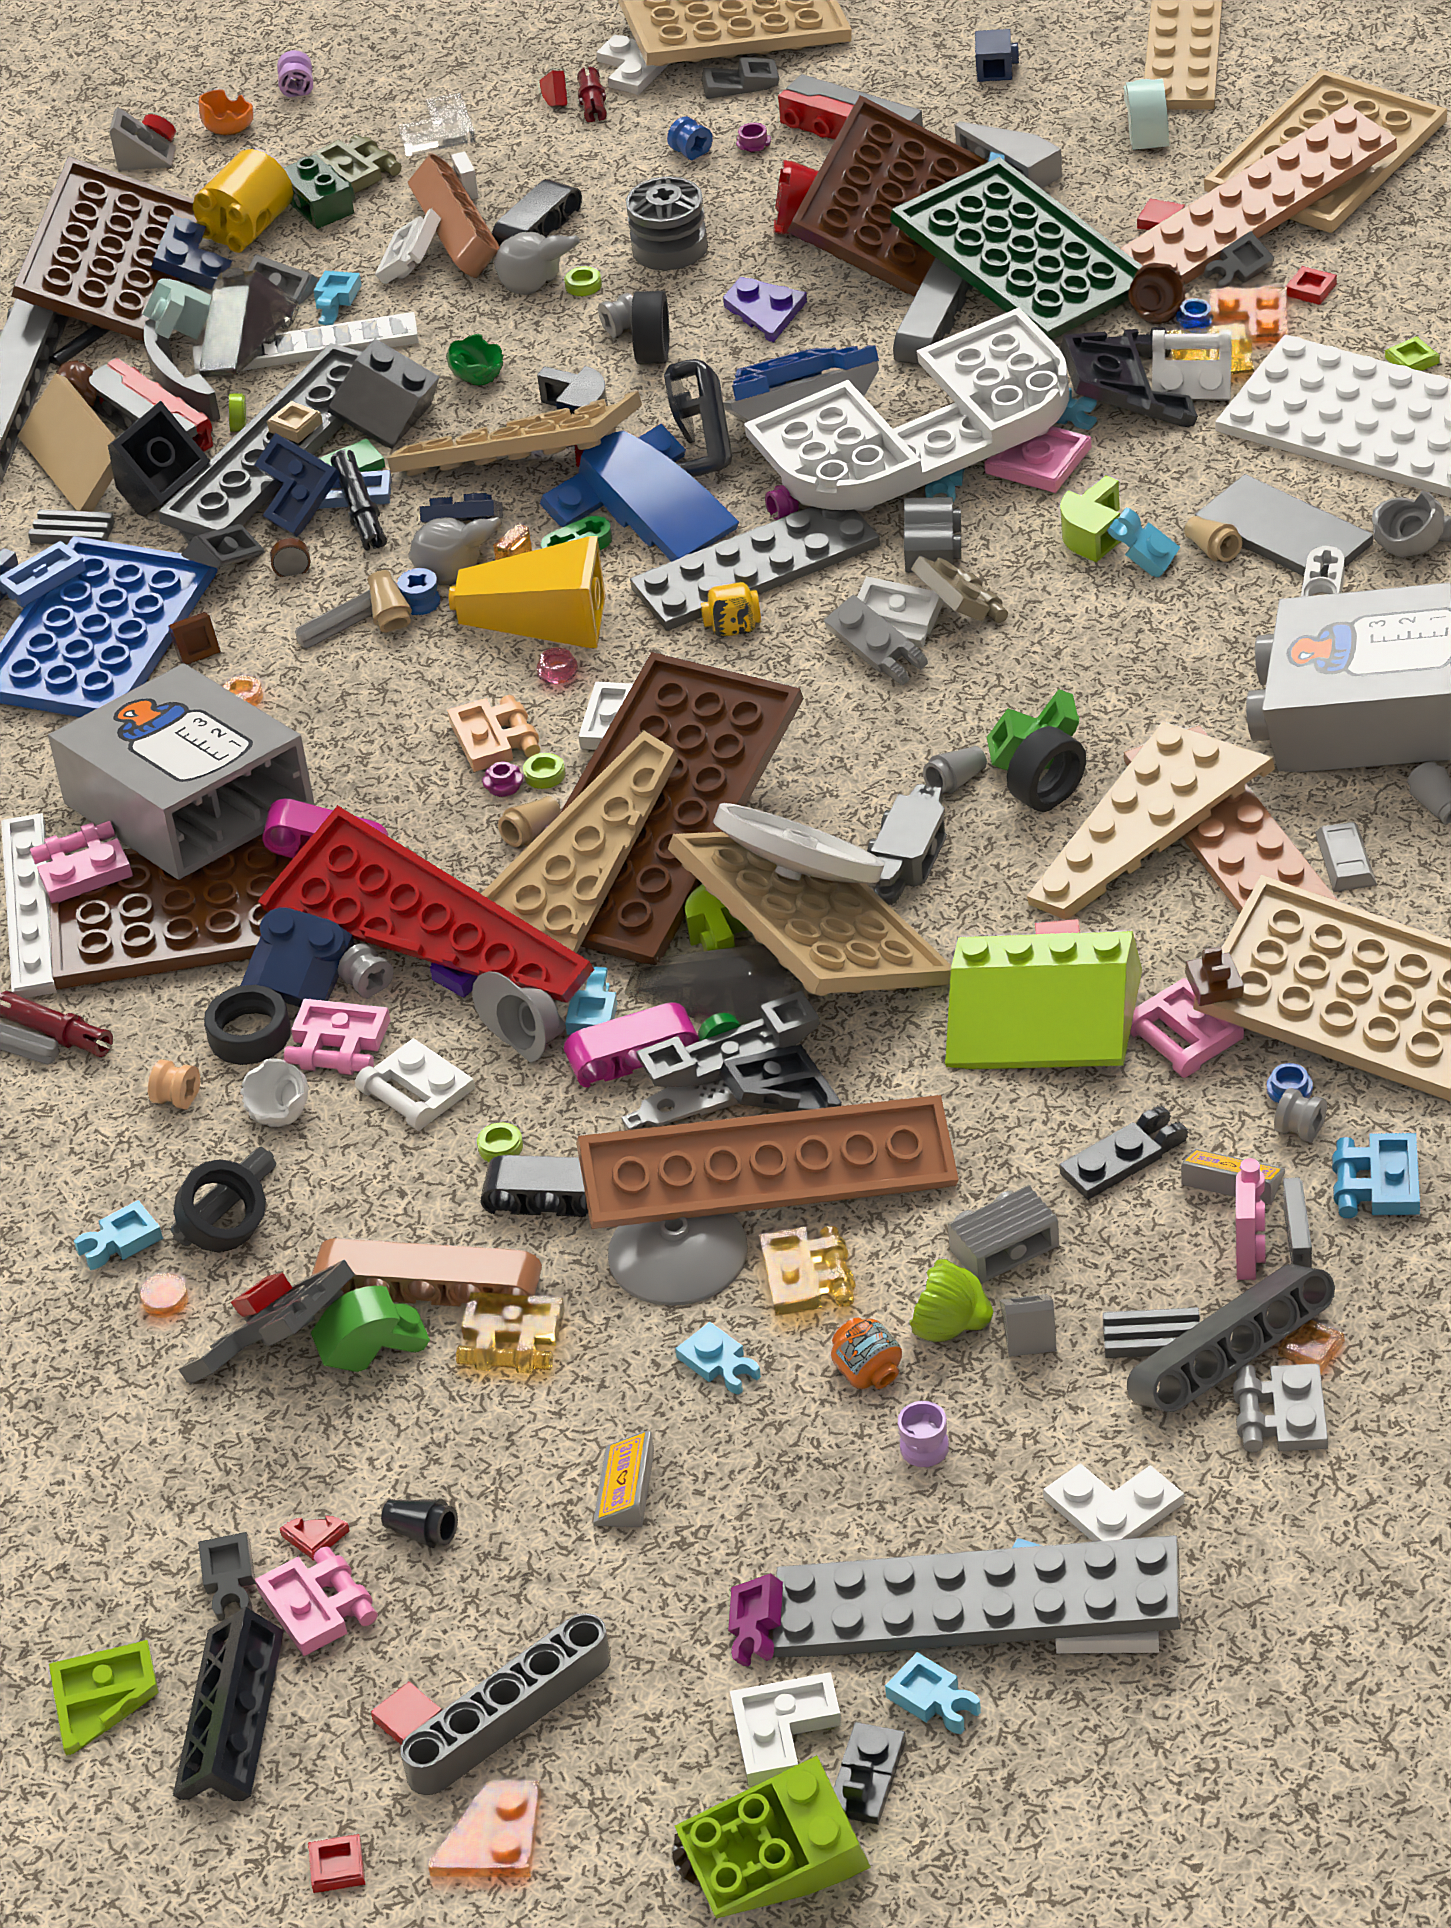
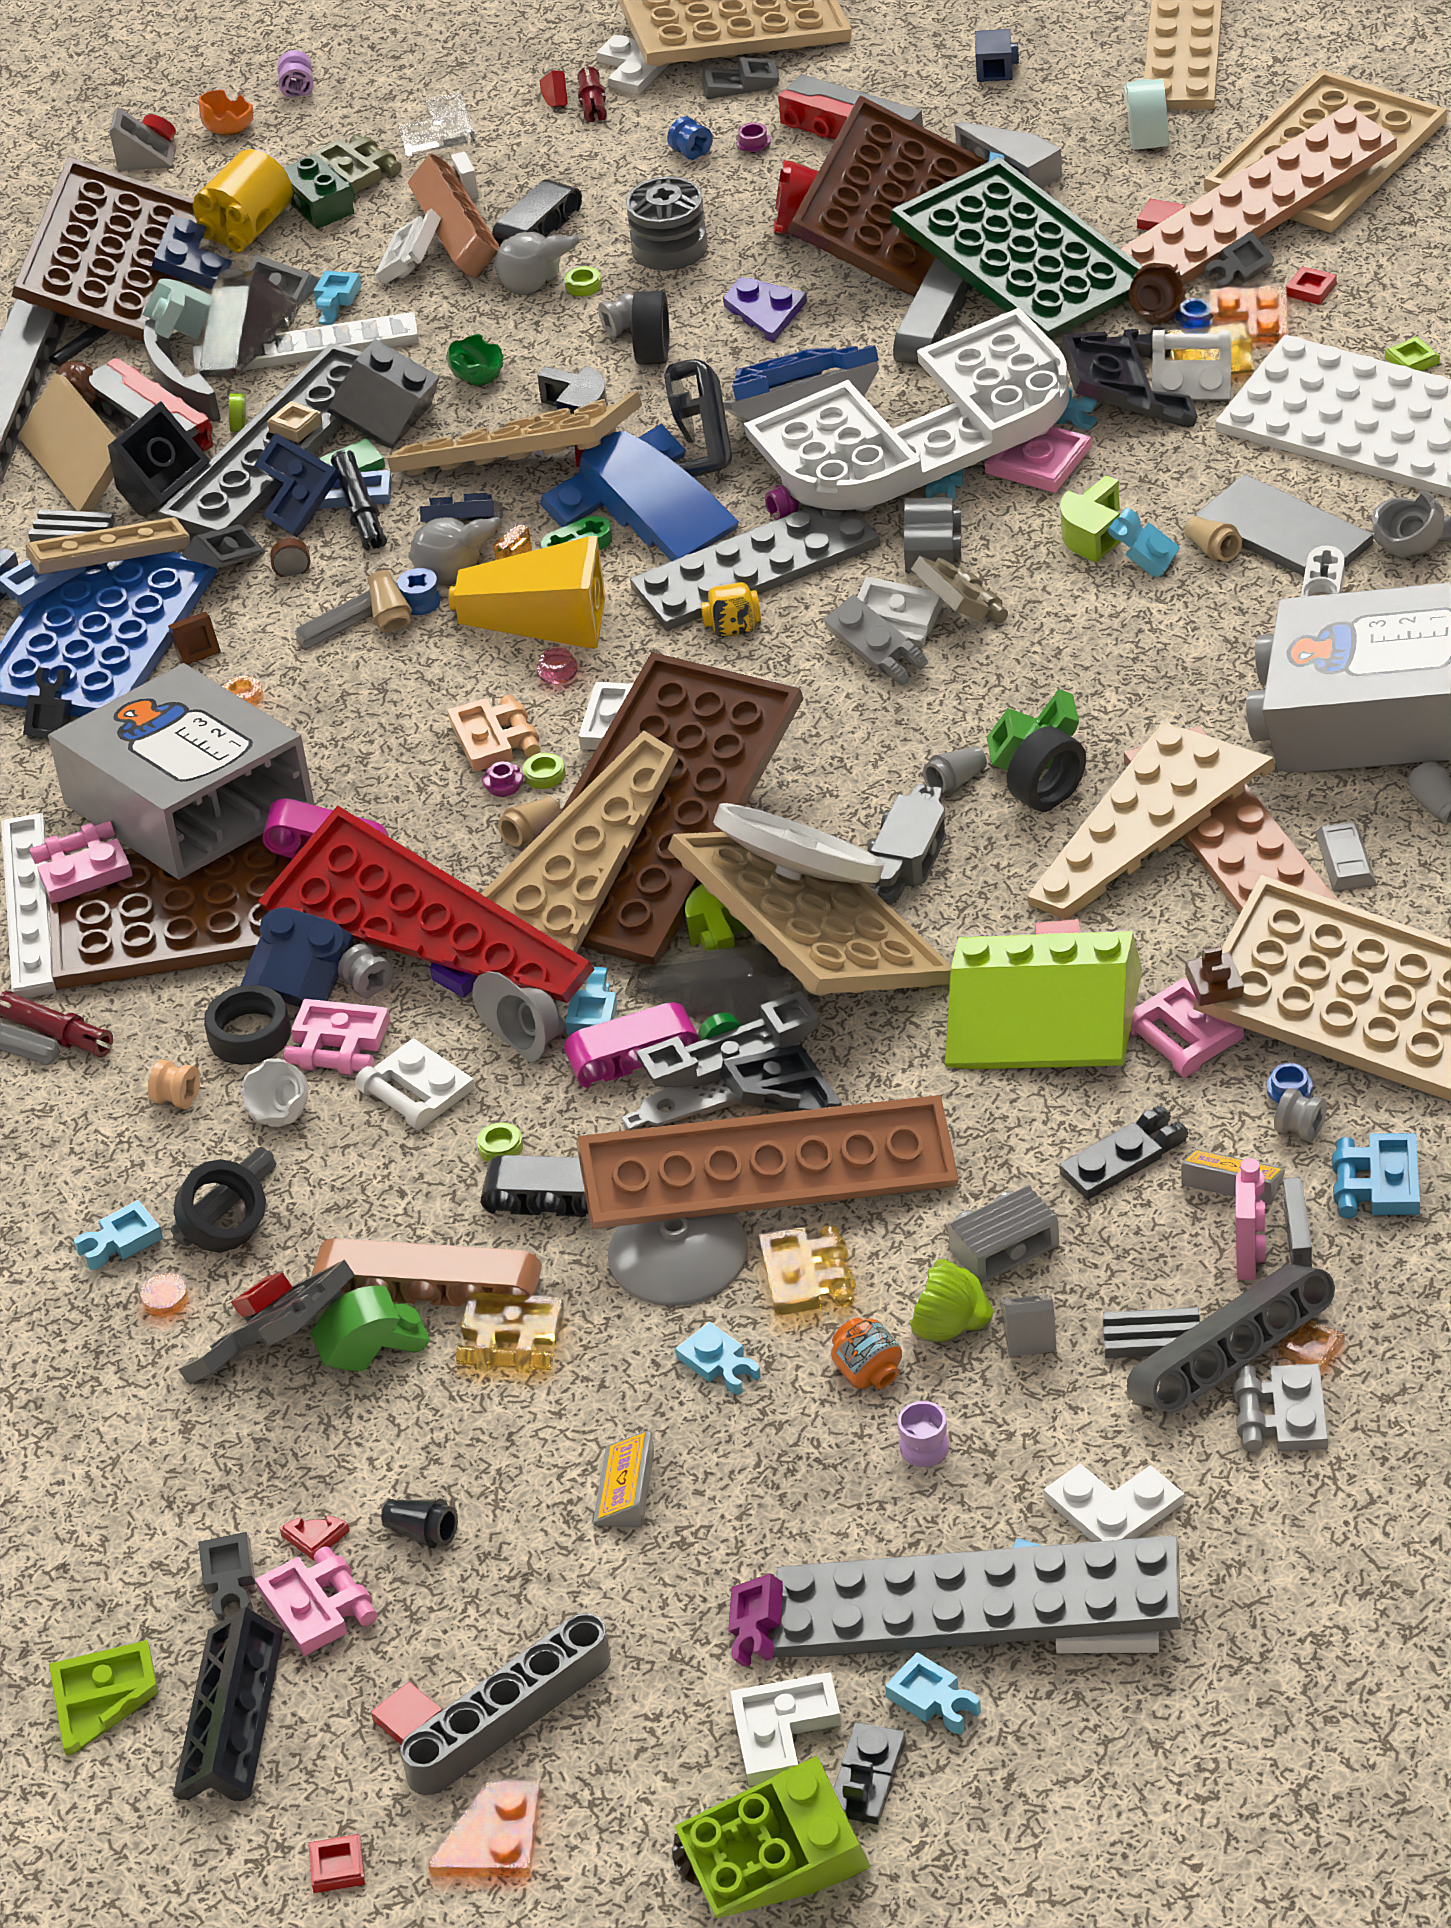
(48, 710): none -> black plate
(107, 545): none -> tan tile

